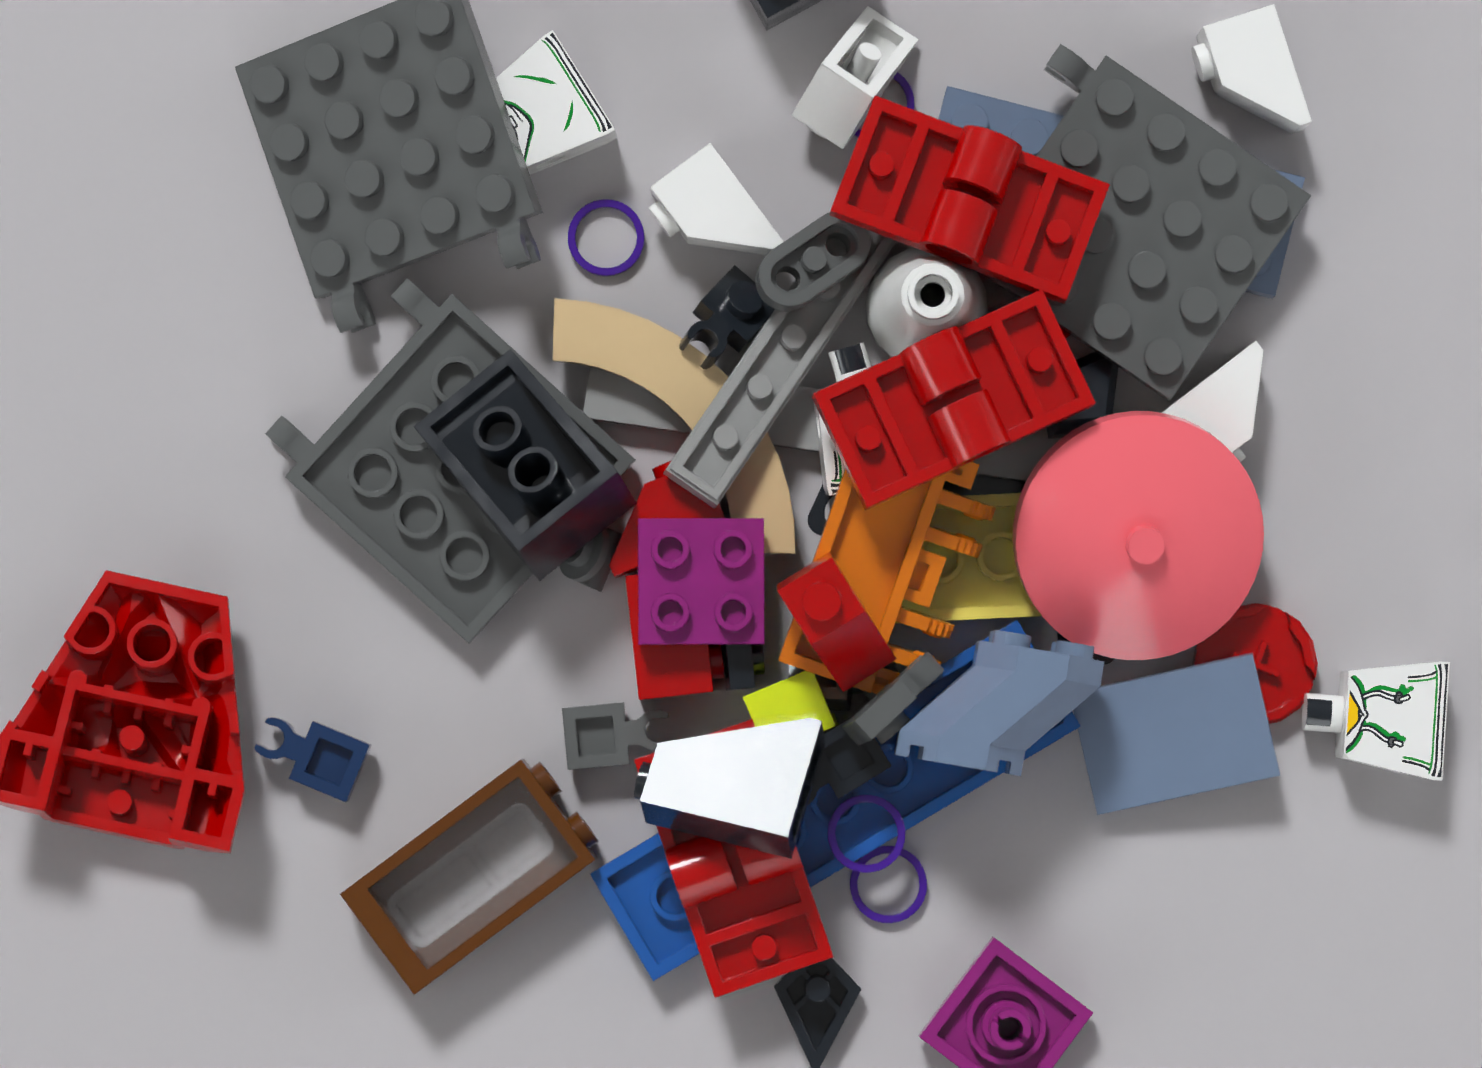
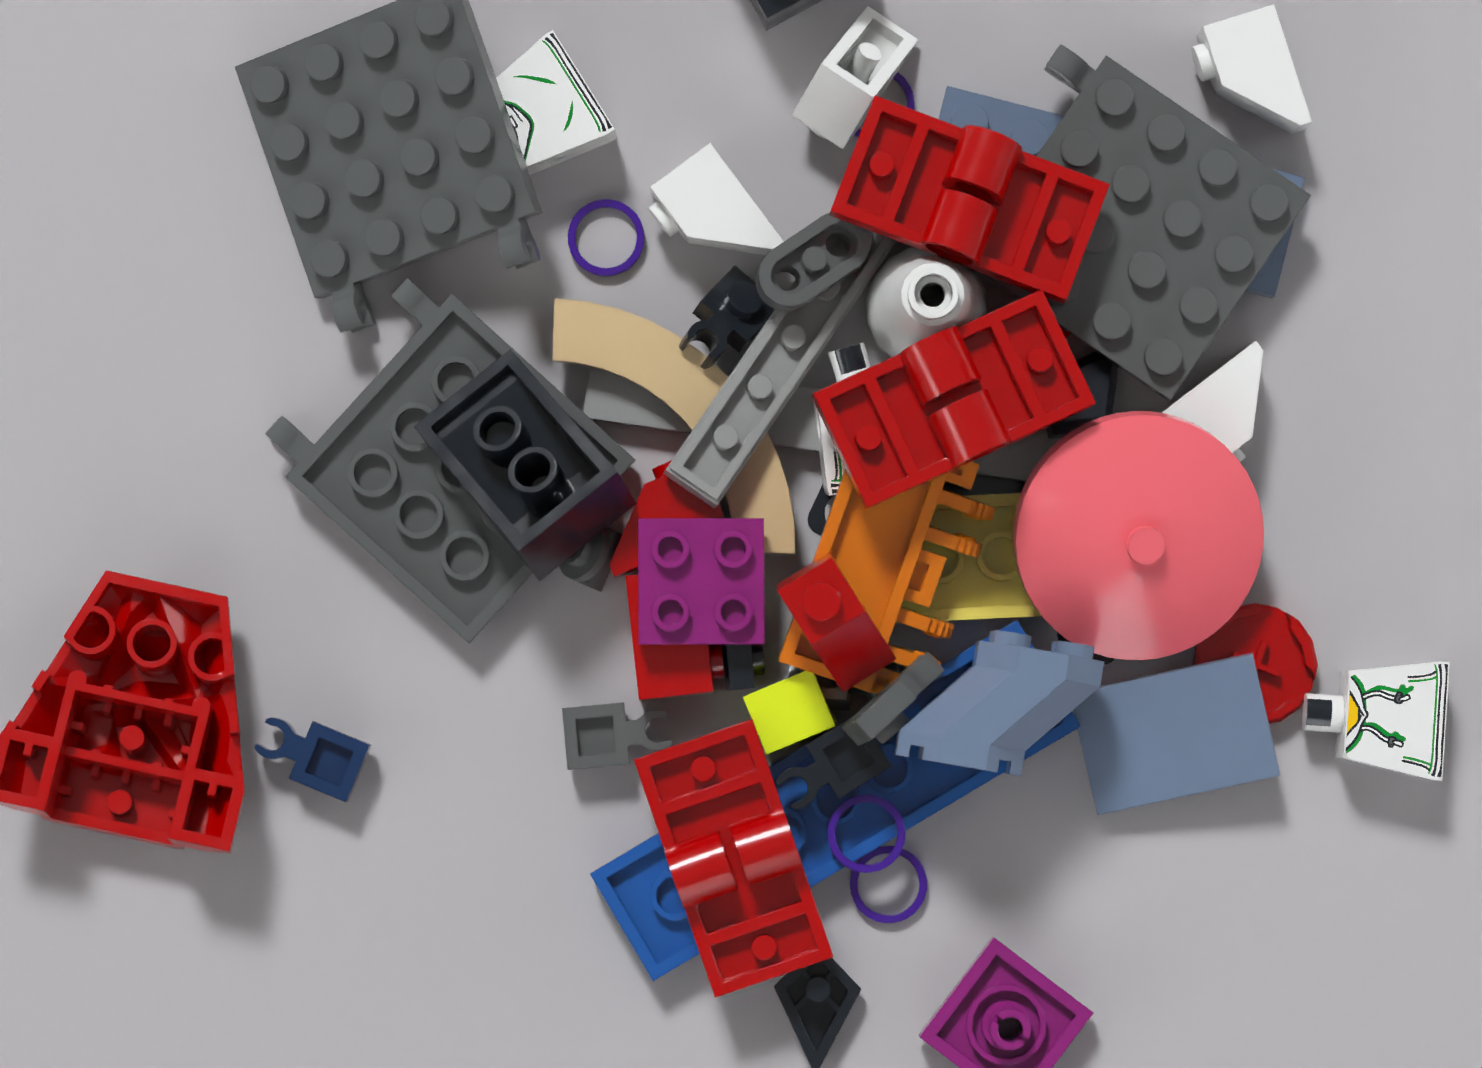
(471, 874): clear piece -> none
(735, 784): slope -> none

